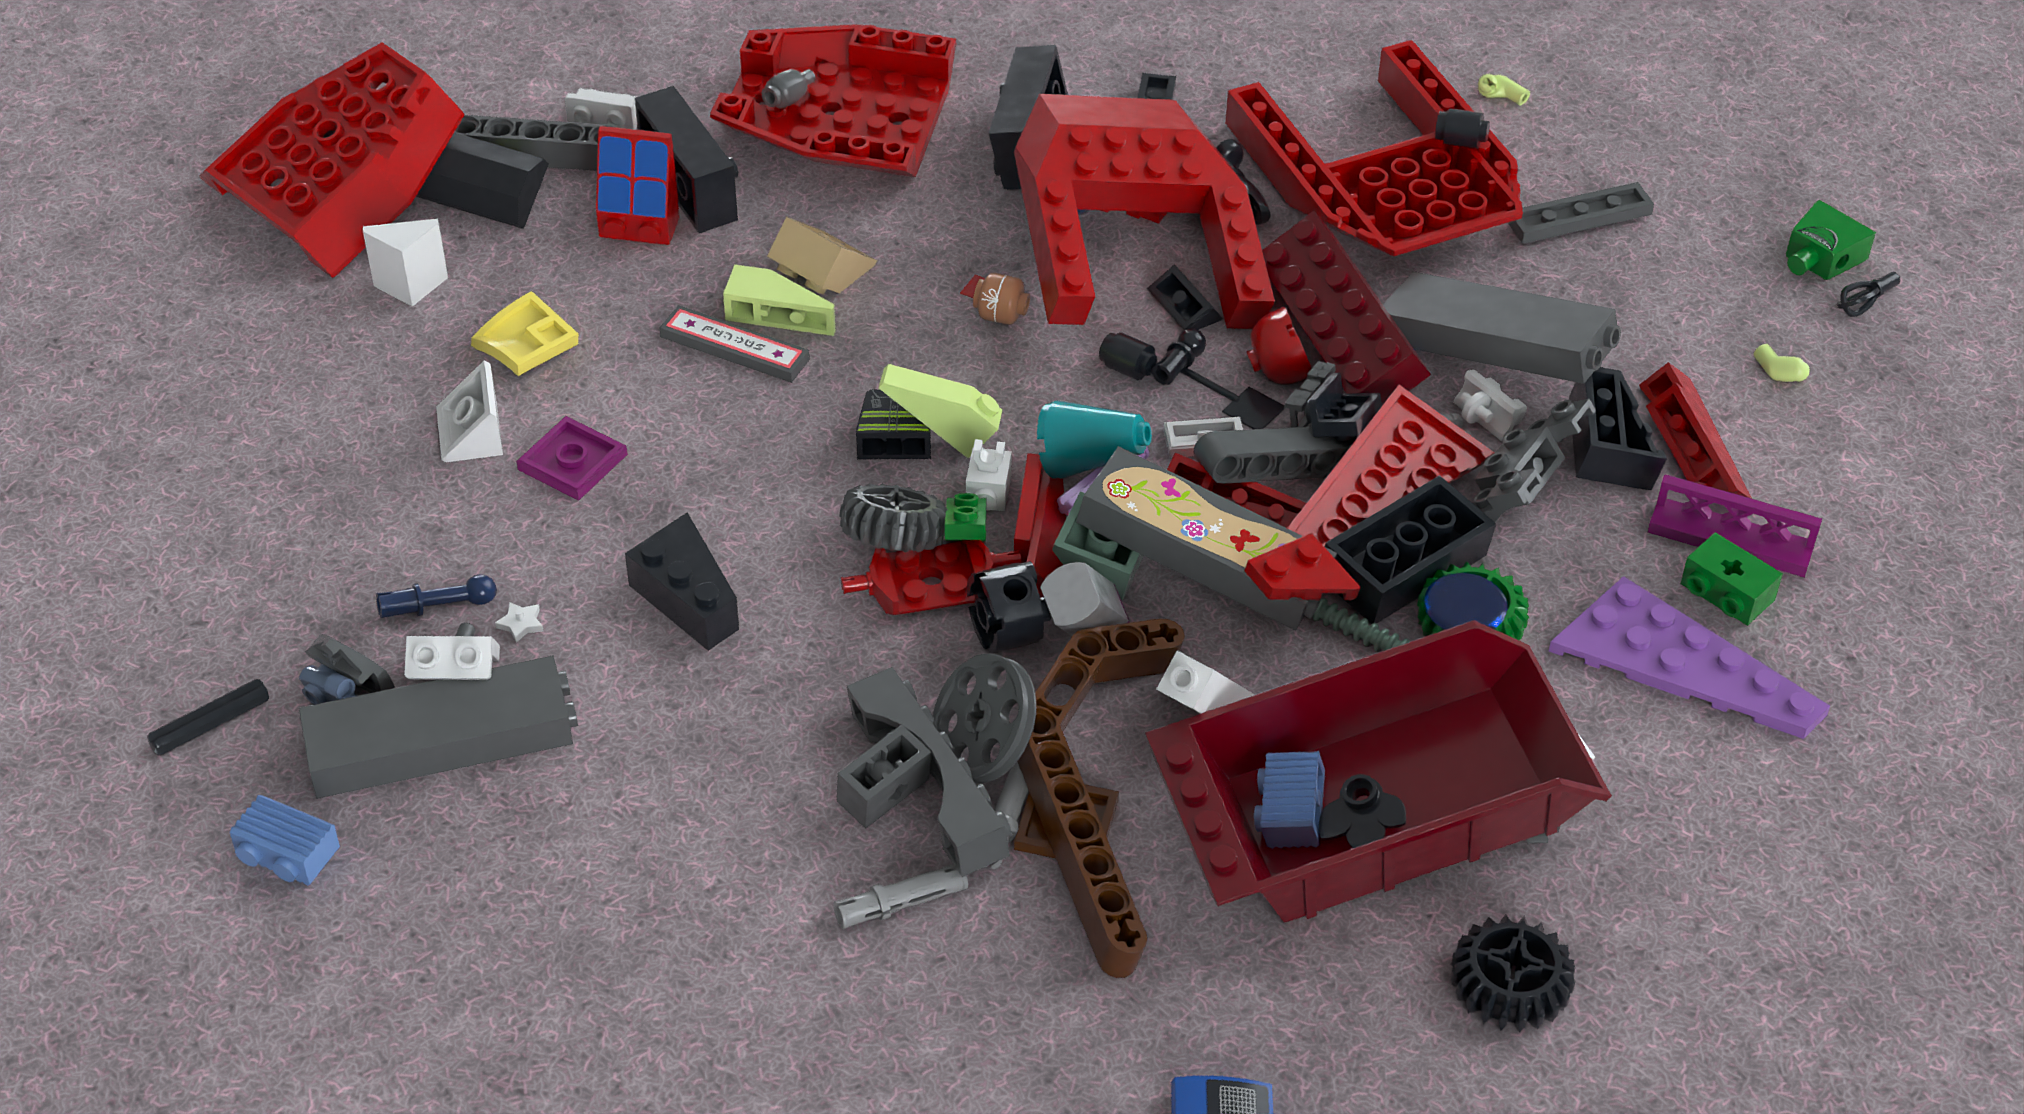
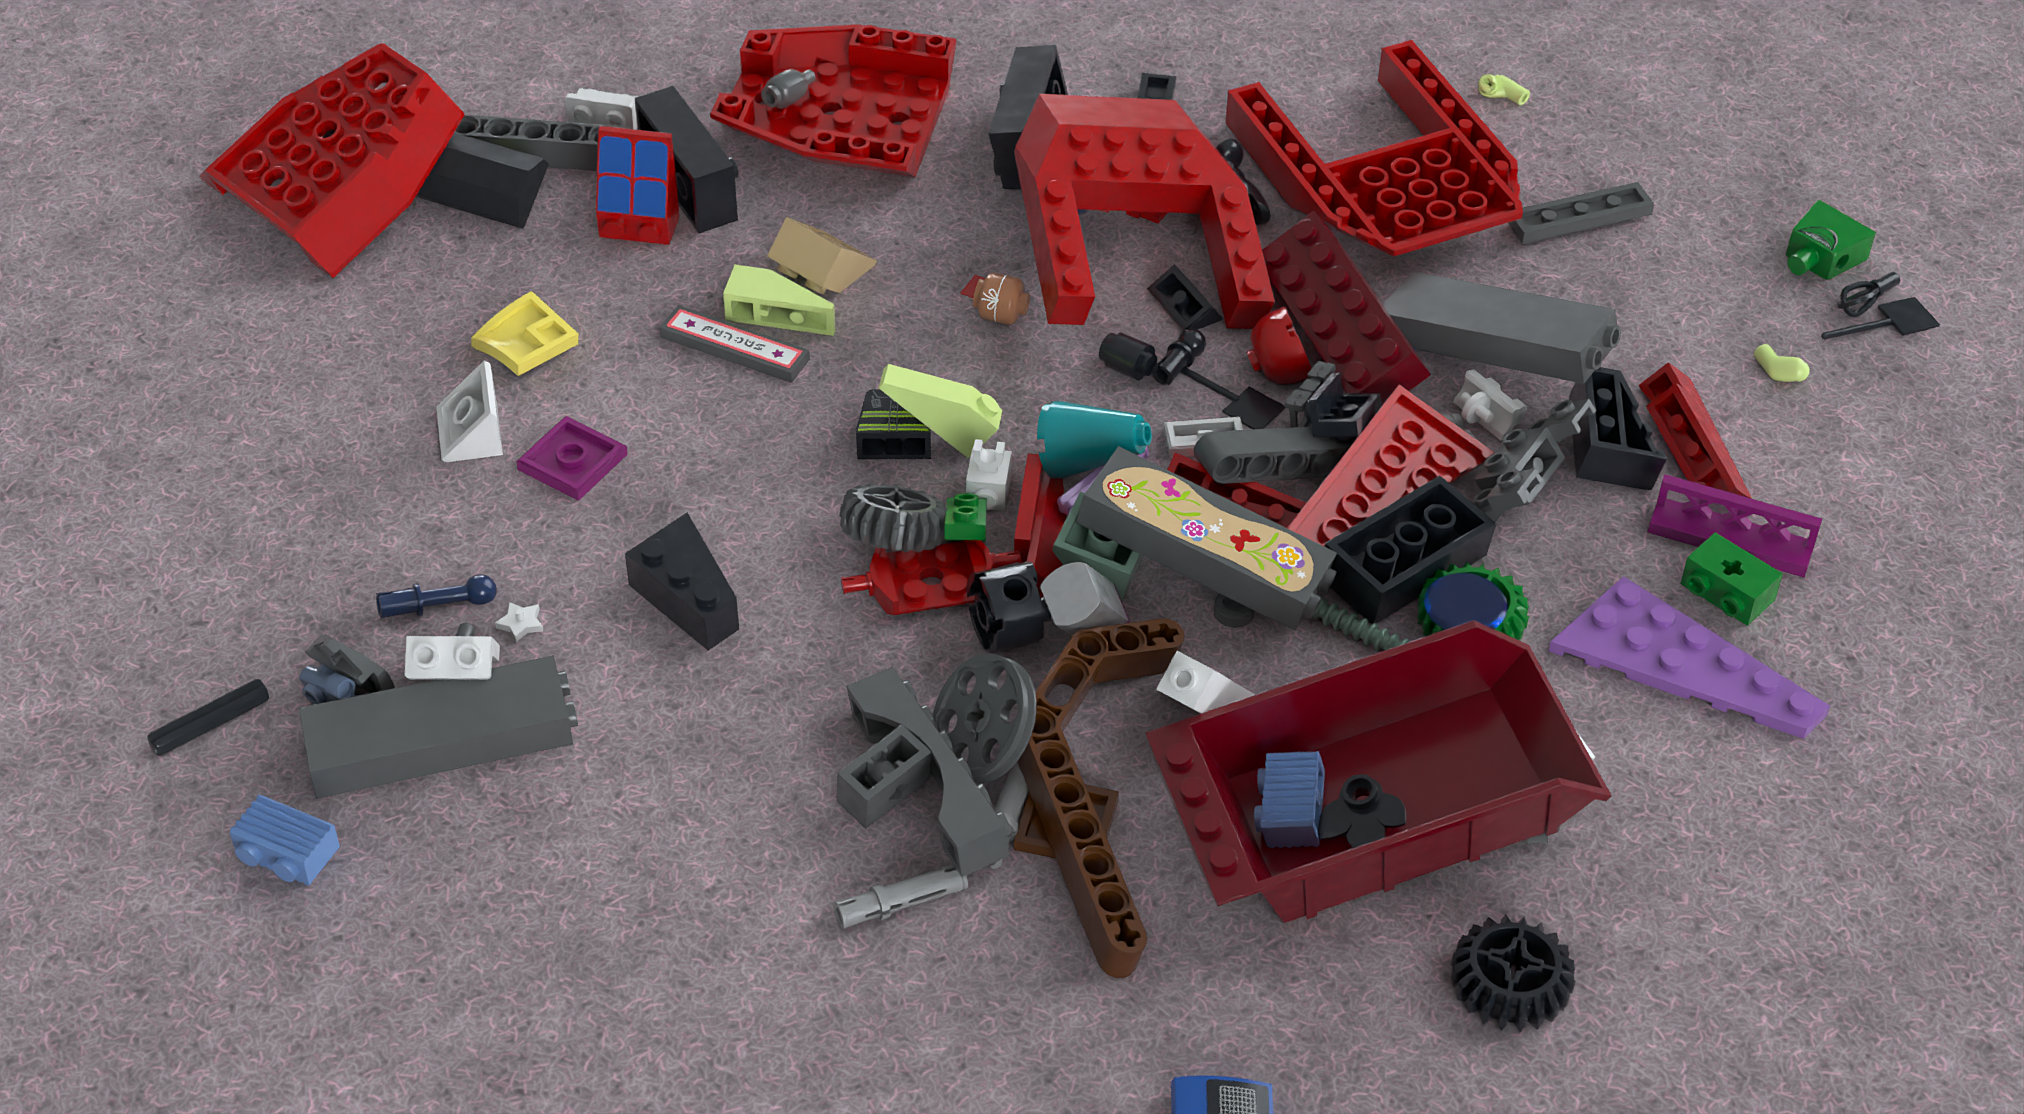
(406, 258): white slope -> none
(1231, 612): none -> dark grey tile
(1301, 571): red wing -> none
(1462, 128): black brick -> none
(1905, 315): none -> black piece

